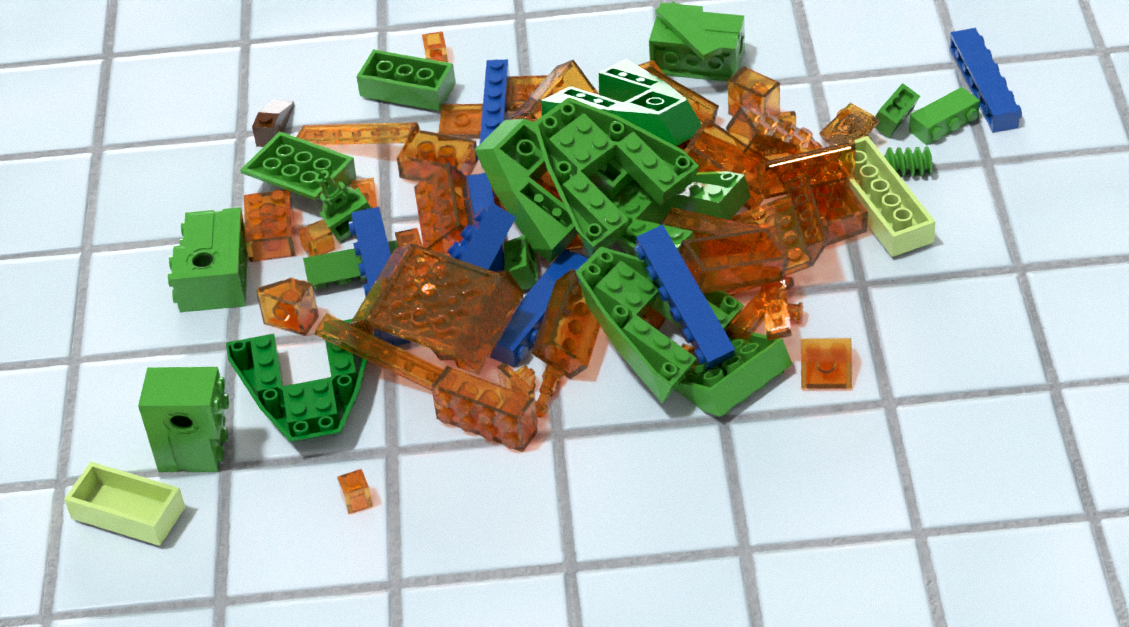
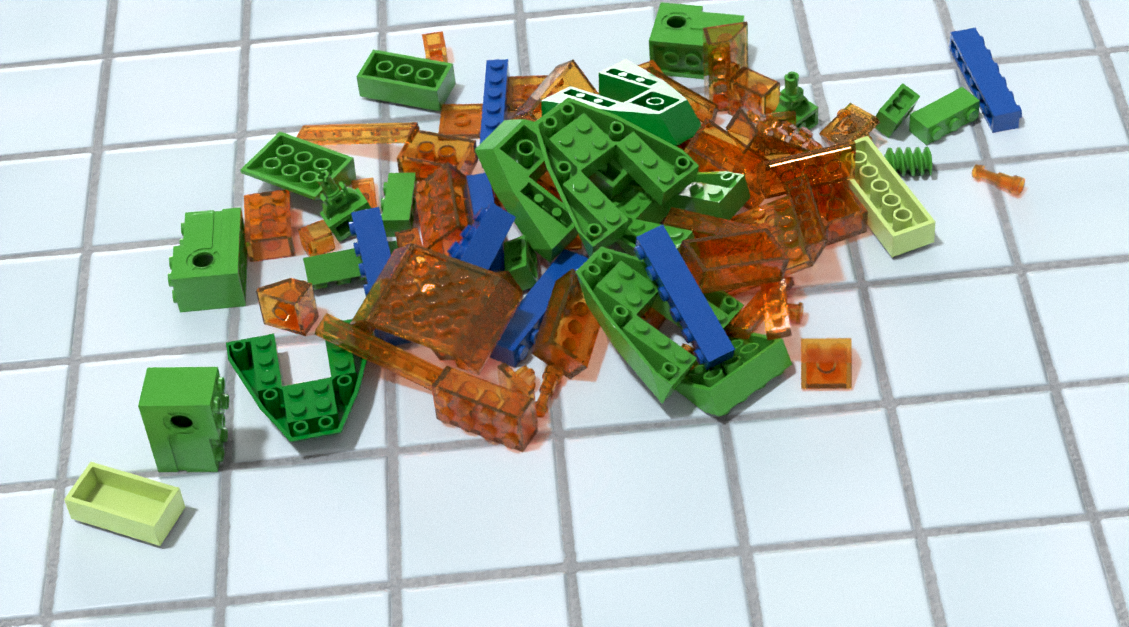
(271, 120): reddish brown slope -> none
(354, 491): clear orange brick -> none
(399, 202): none -> bright green brick
(688, 31): bright green tile -> none
(723, 55): none -> clear orange slope
(793, 99): none -> bright green brick
(1013, 183): none -> clear orange piece

